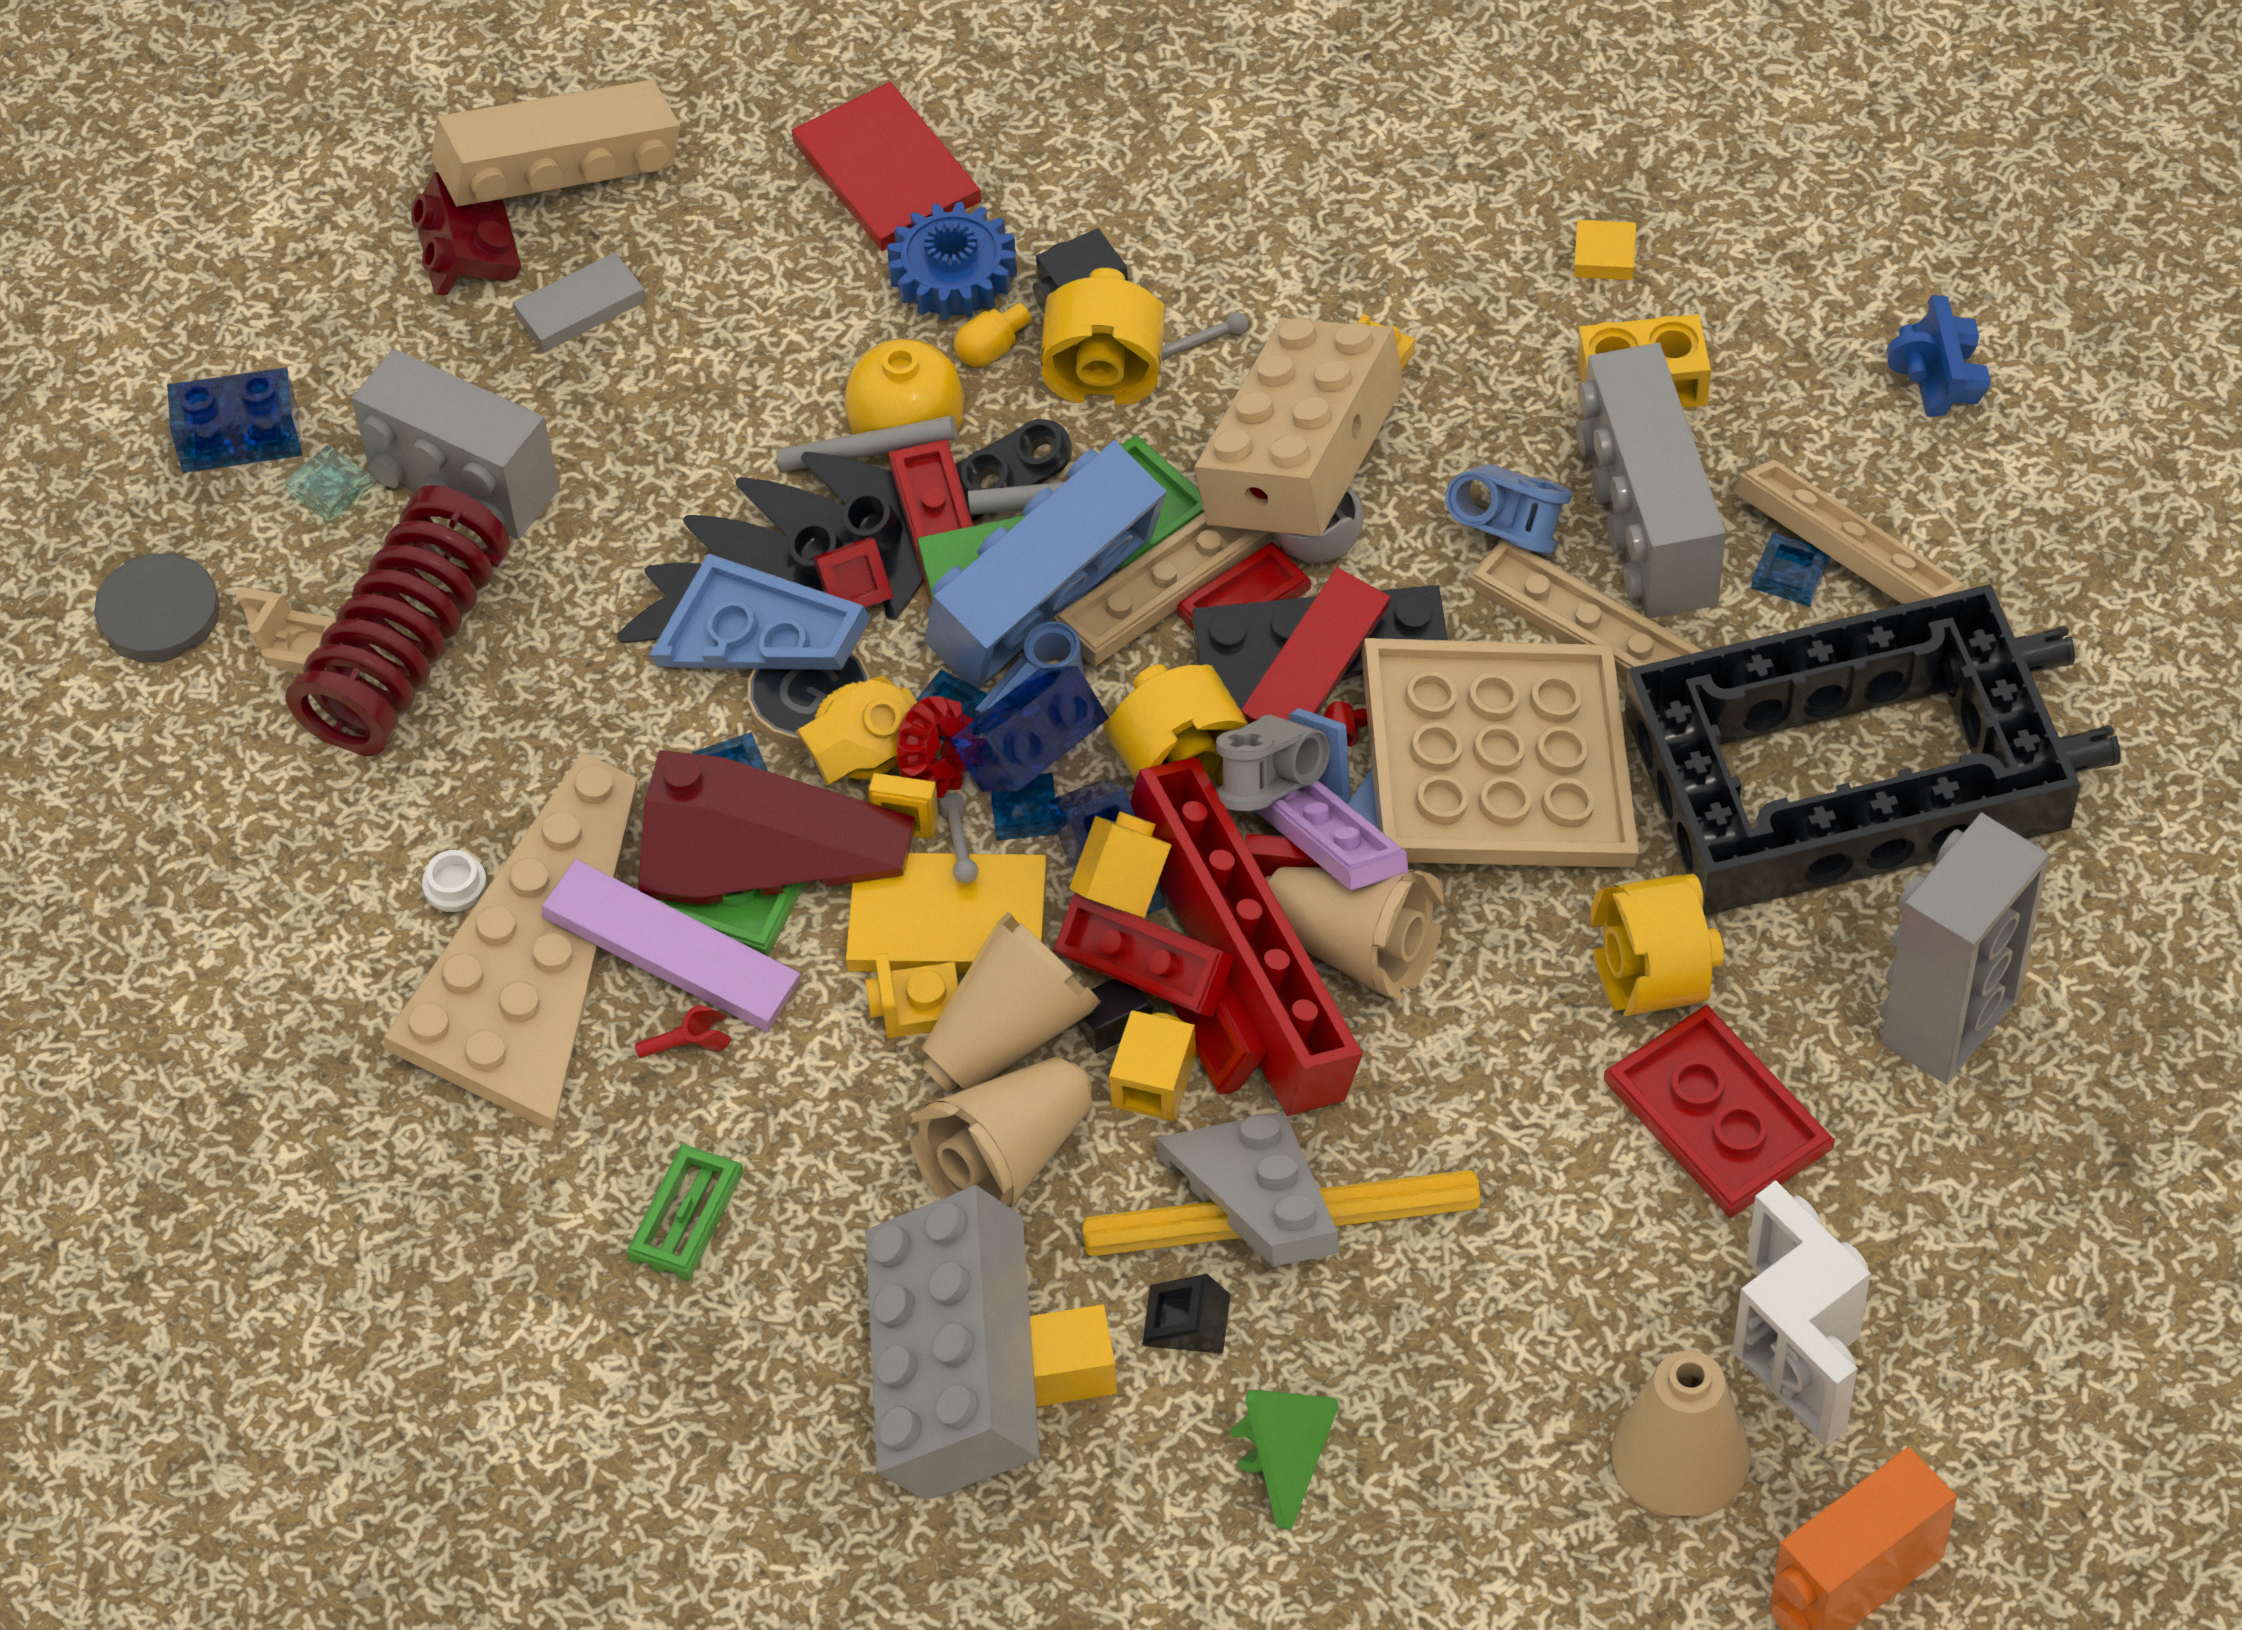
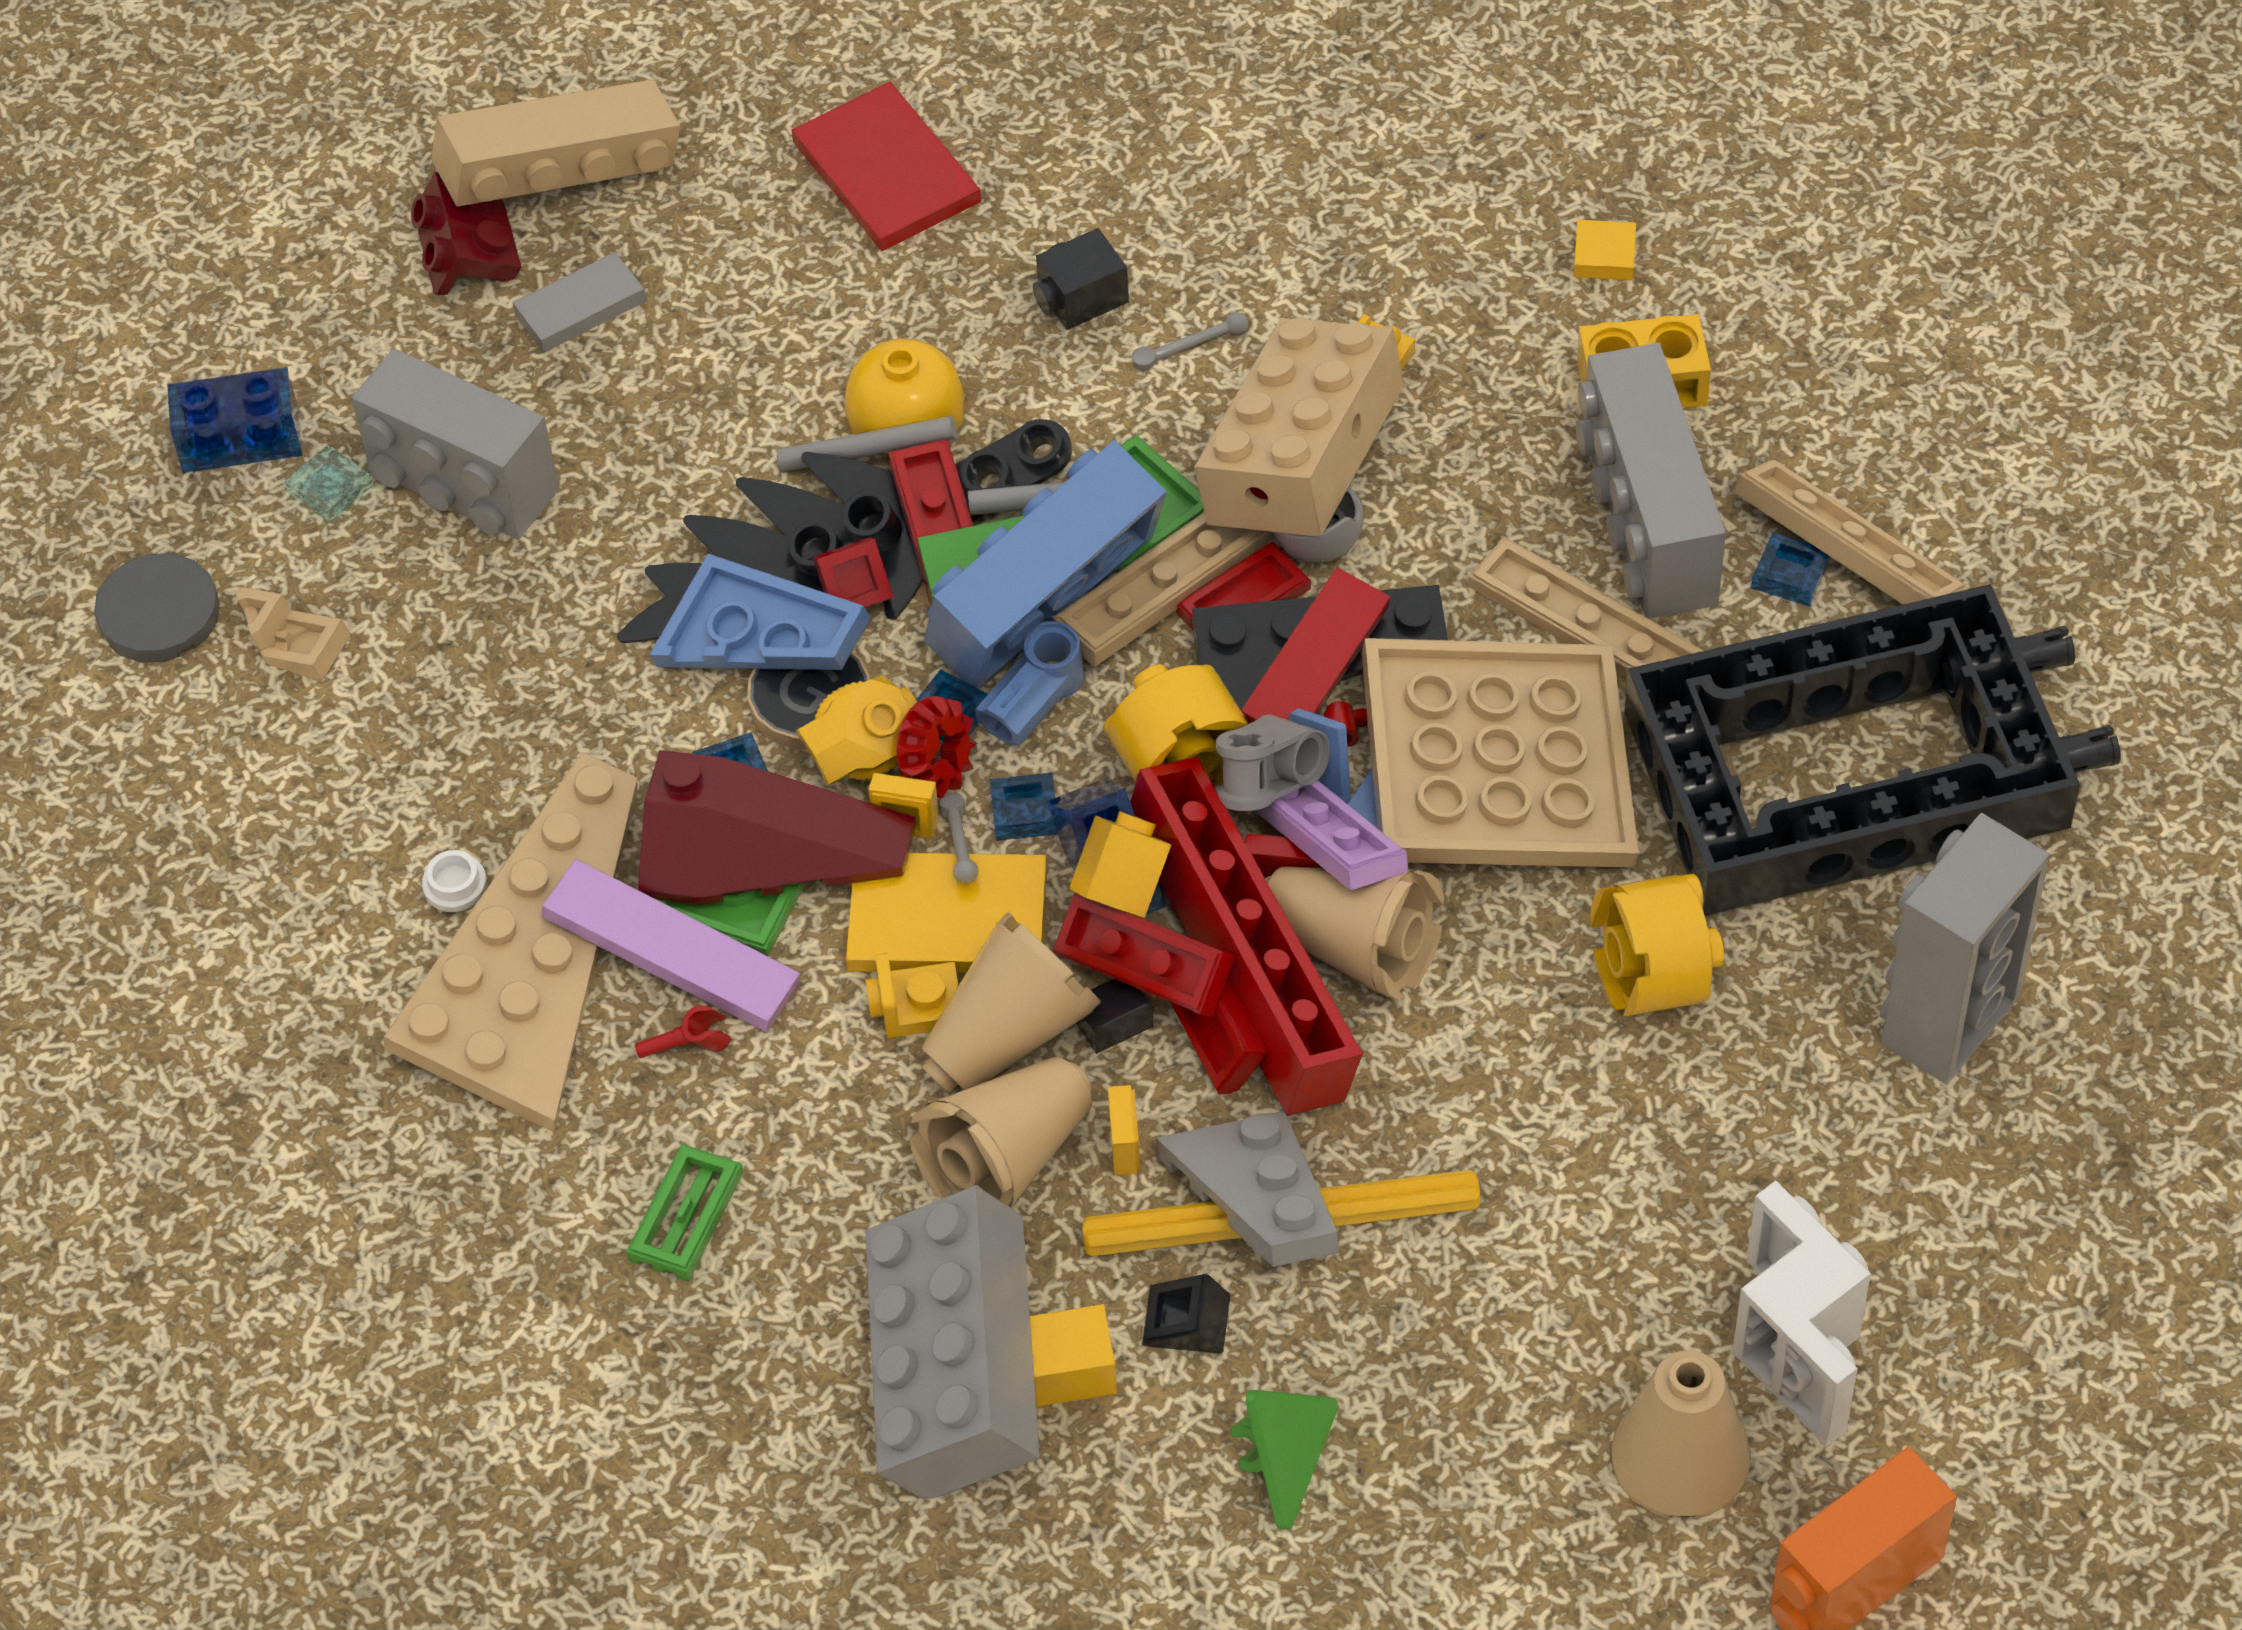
(377, 596): dark red piece -> none
(952, 261): blue gear -> none
(990, 335): yellow cylinder -> none
(1029, 729): clear blue brick -> none
(1102, 339): yellow brick -> none
(1124, 1130): none -> yellow tile
(1153, 1065): yellow brick -> none
(1520, 510): medium blue piece -> none
(1718, 1110): red tile -> none
(1935, 357): blue hips -> none

